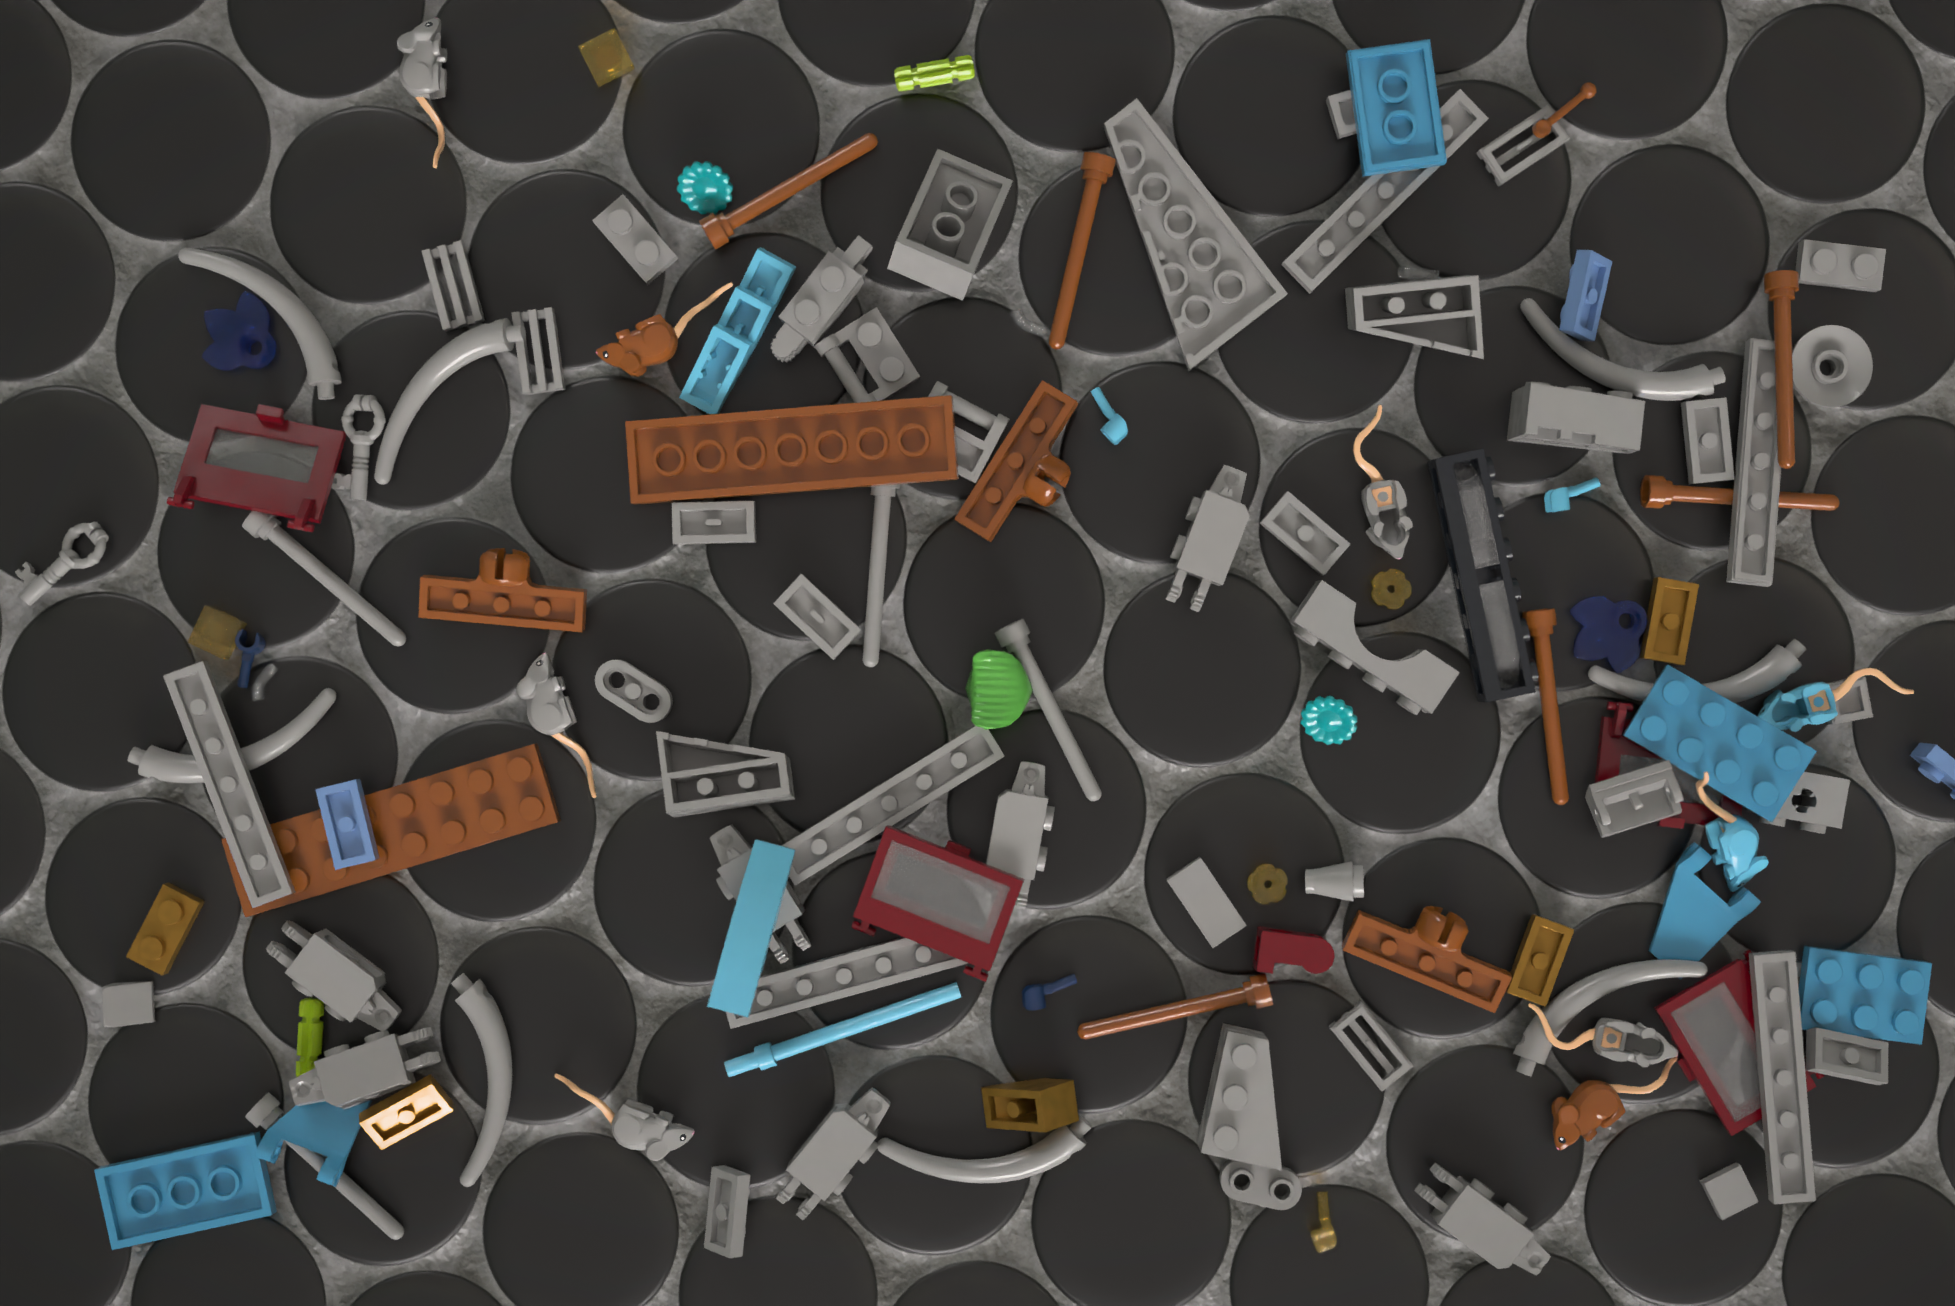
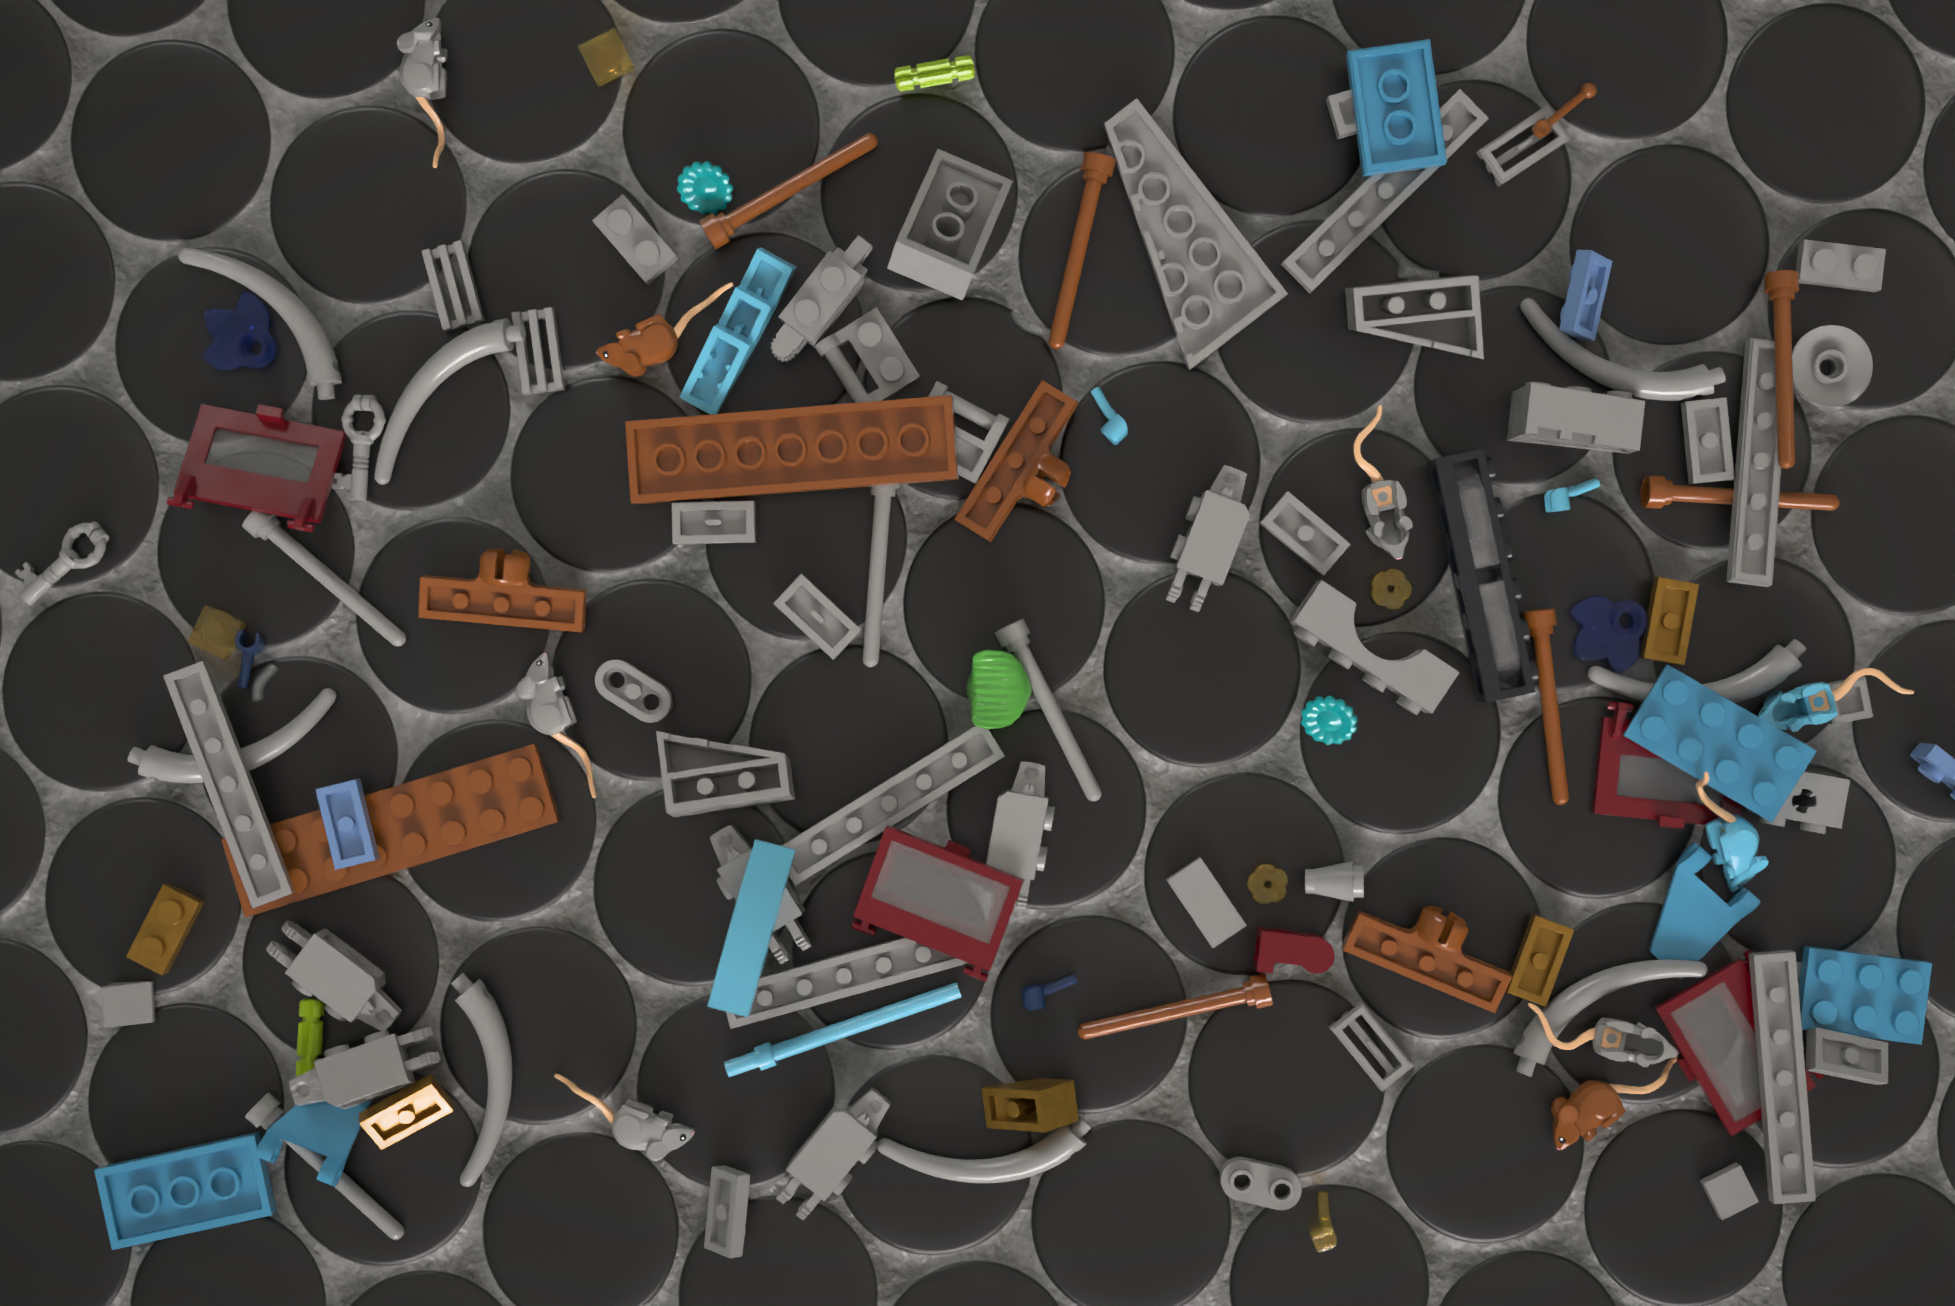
(1240, 1101): light grey wedge -> none
(1482, 1224): light grey hinge -> none
(1634, 799): light grey hinge -> none

